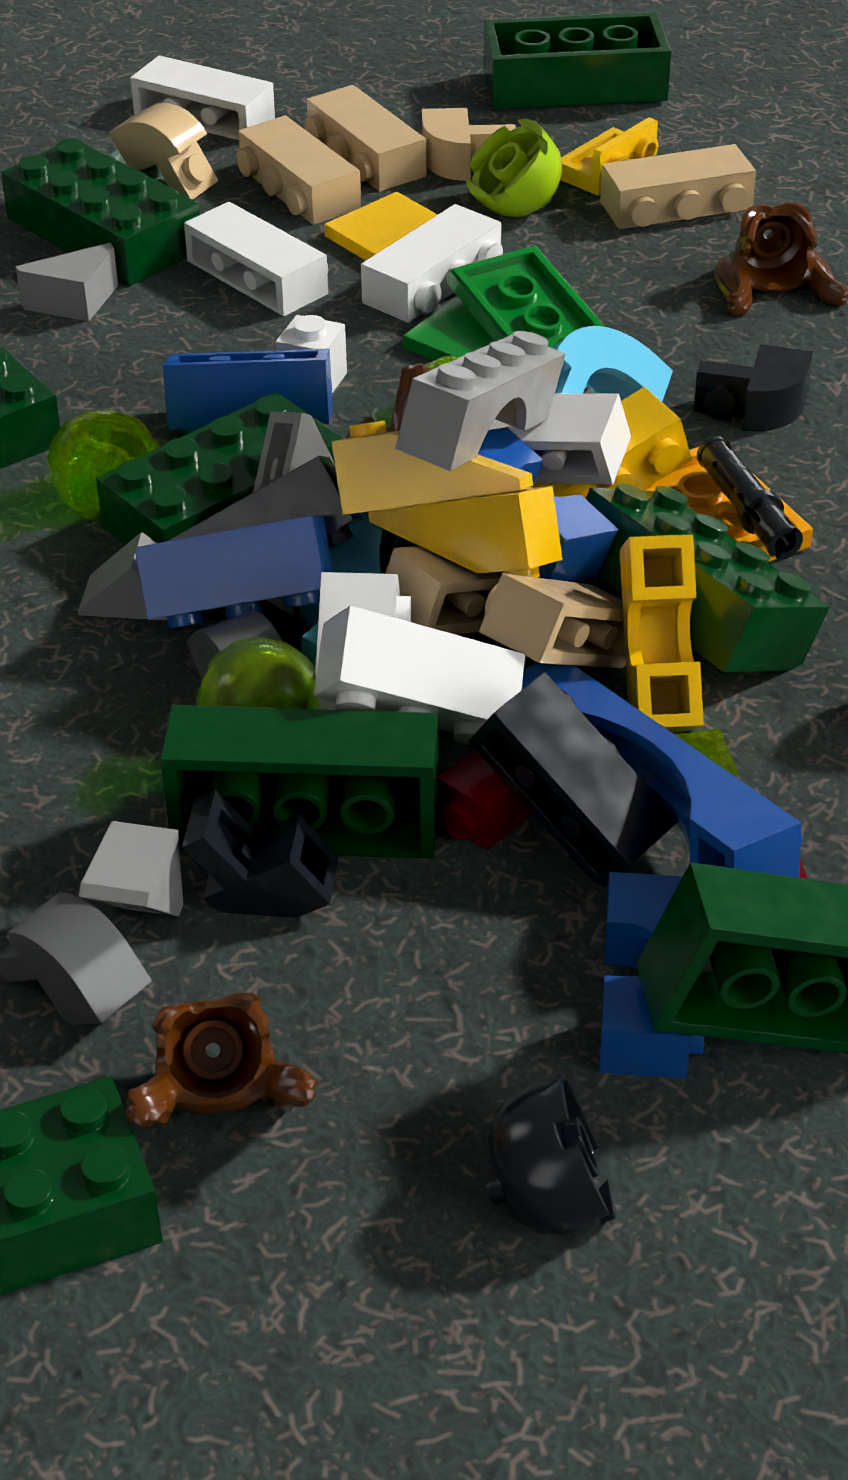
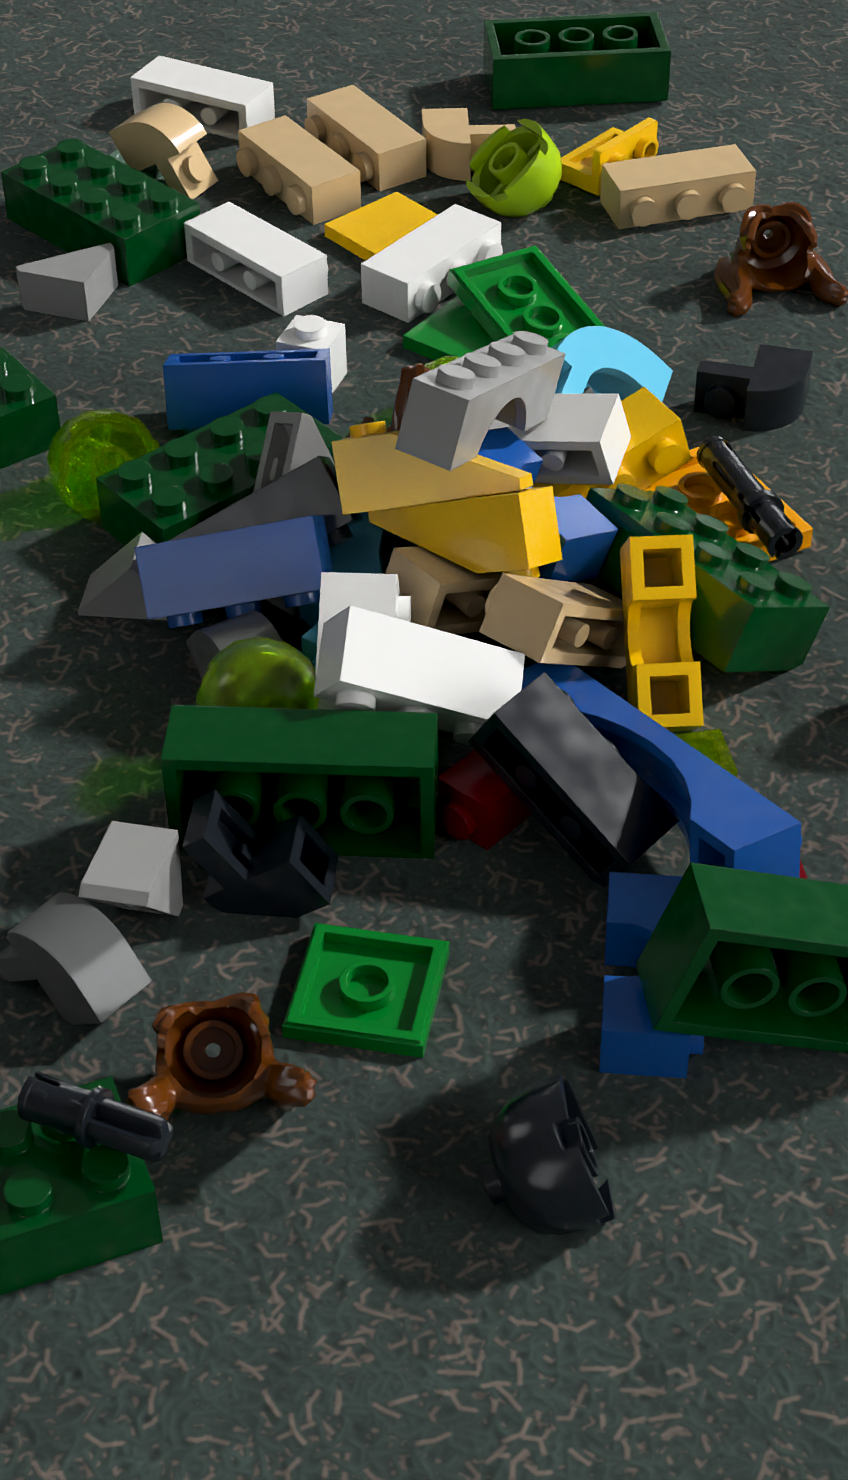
(94, 1117): none -> black axle
(367, 990): none -> green tile

